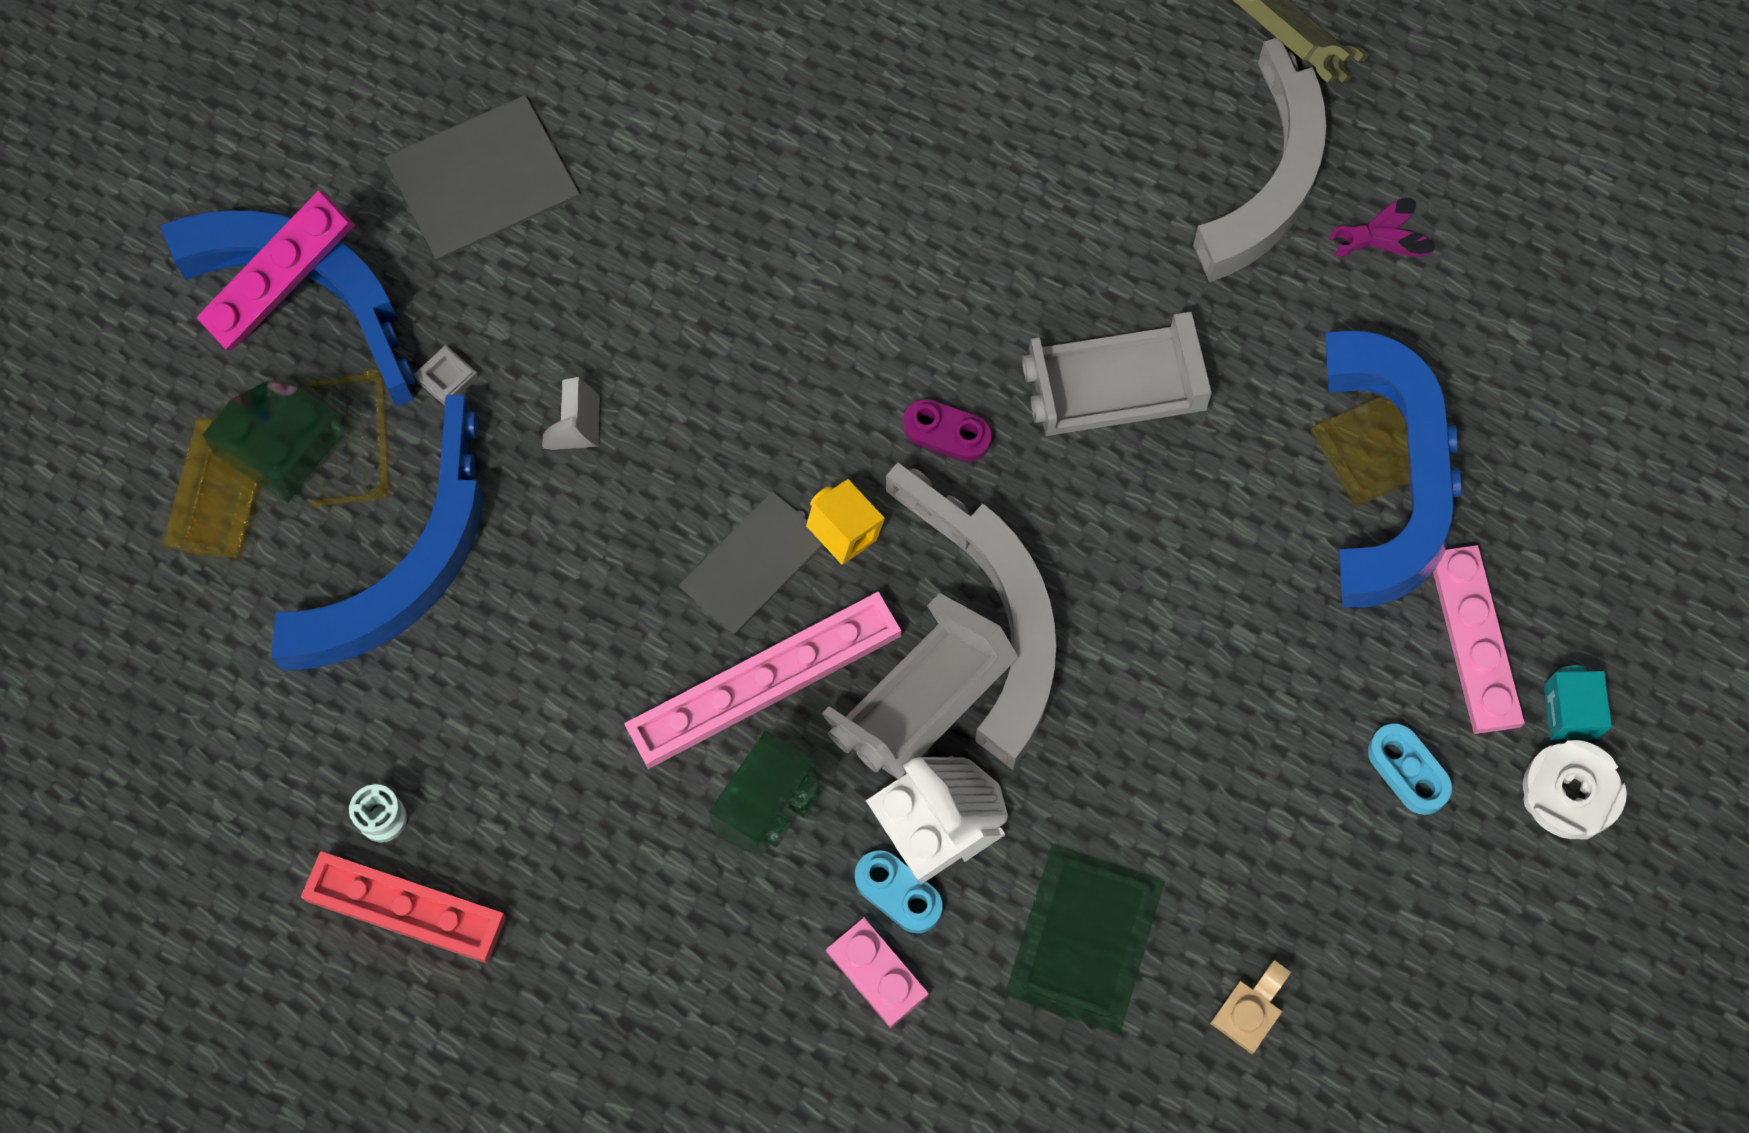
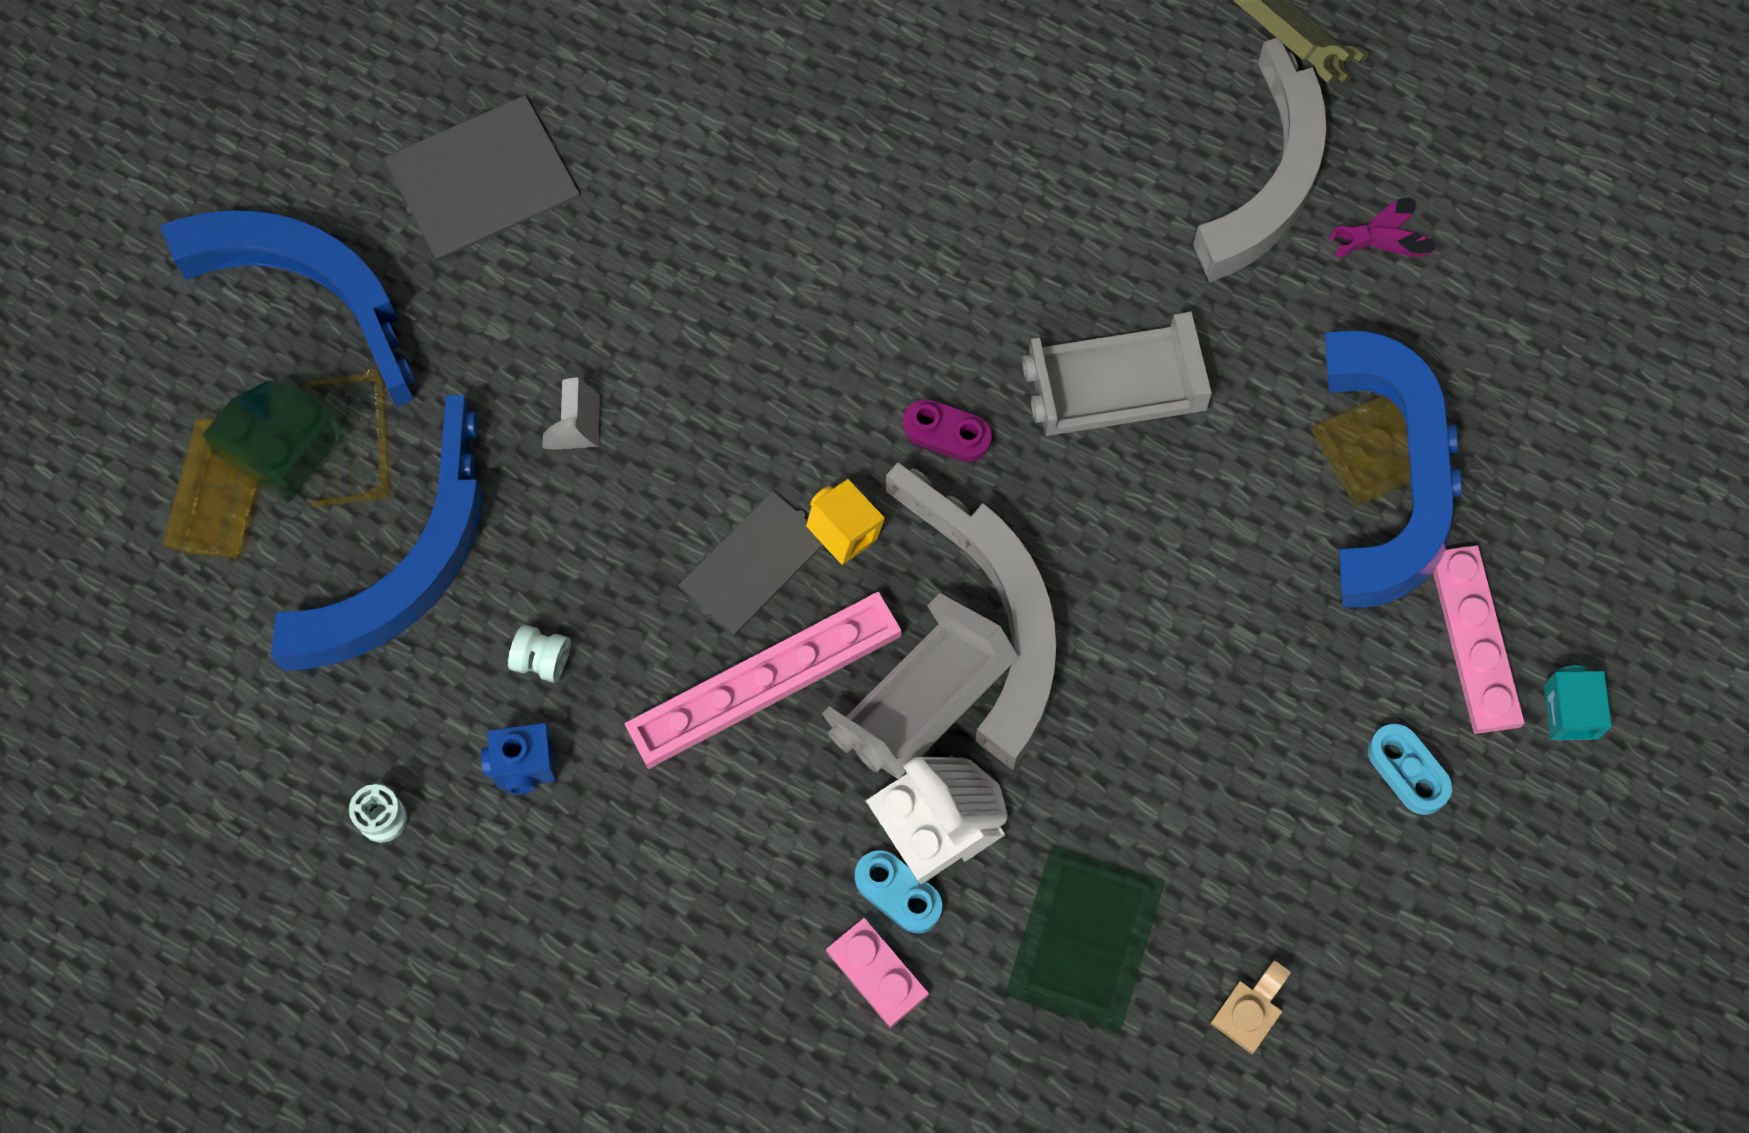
(275, 270): dark pink plate -> none
(404, 907): coral plate -> none
(445, 375): light grey tile -> none
(519, 758): none -> blue brick
(539, 653): none -> light aqua wheel
(766, 796): clear green slope -> none
(1598, 780): white plate -> none

